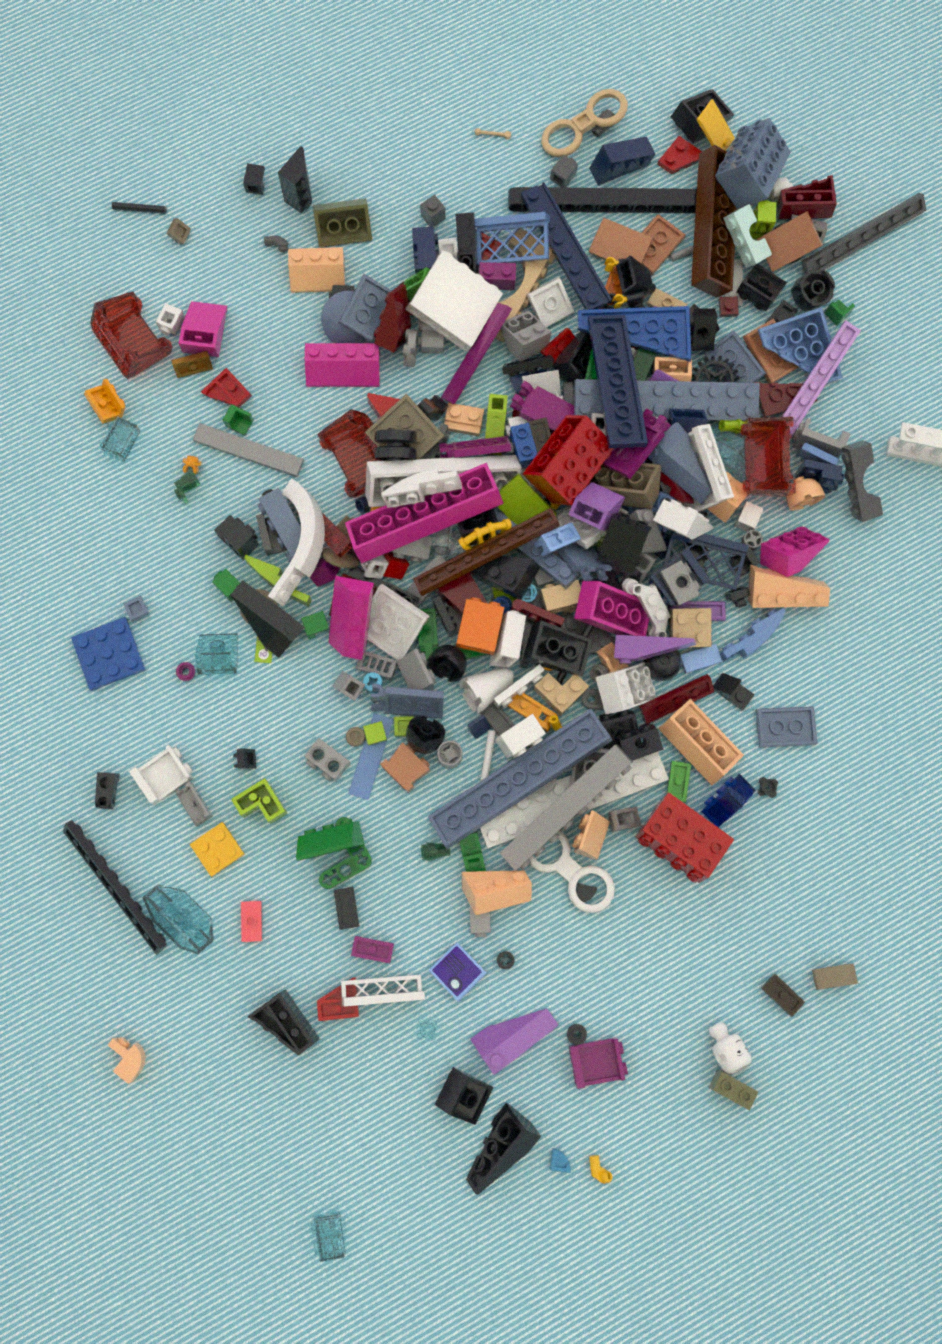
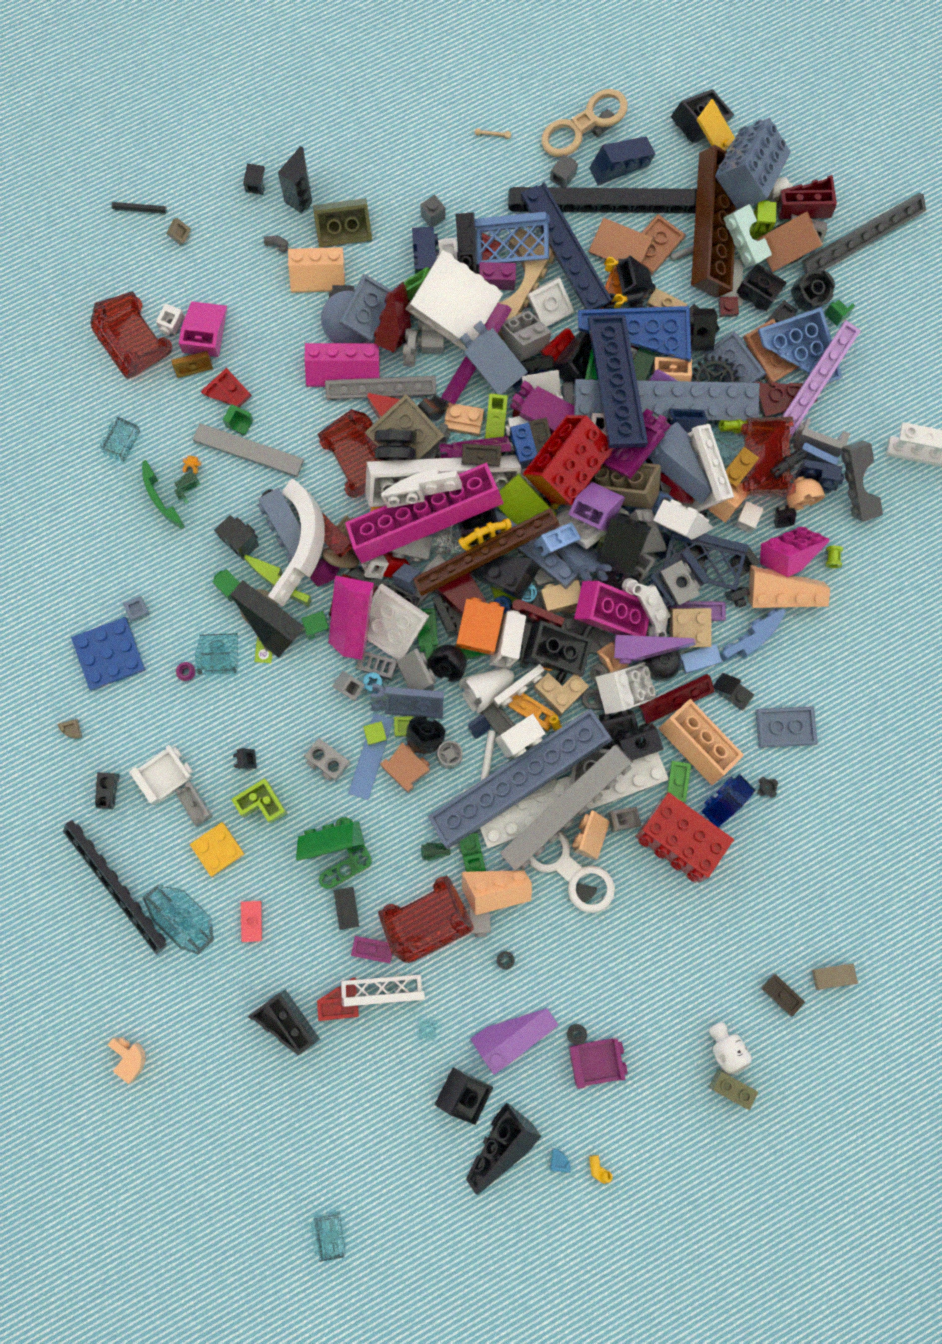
(71, 729): none -> dark tan tile
(105, 401): light orange bracket -> none
(149, 479): none -> green slope
(268, 537): dark grey panel -> none
(355, 736): dark tan tile -> none
(362, 504): dark blue hinge -> none
(381, 386): none -> light grey tile
(404, 578): none -> sand blue panel
(426, 922): none -> clear red windscreen
(457, 971): dark purple slope -> none
(479, 454): none -> dark brown plate
(493, 359): none -> sand blue tile
(679, 155): red wing -> none
(740, 466): none -> pearl gold plate
(754, 537): flat silver wheel -> none
(785, 517): none -> black tile
(788, 462): none -> black pin
(834, 557): none -> lime bush

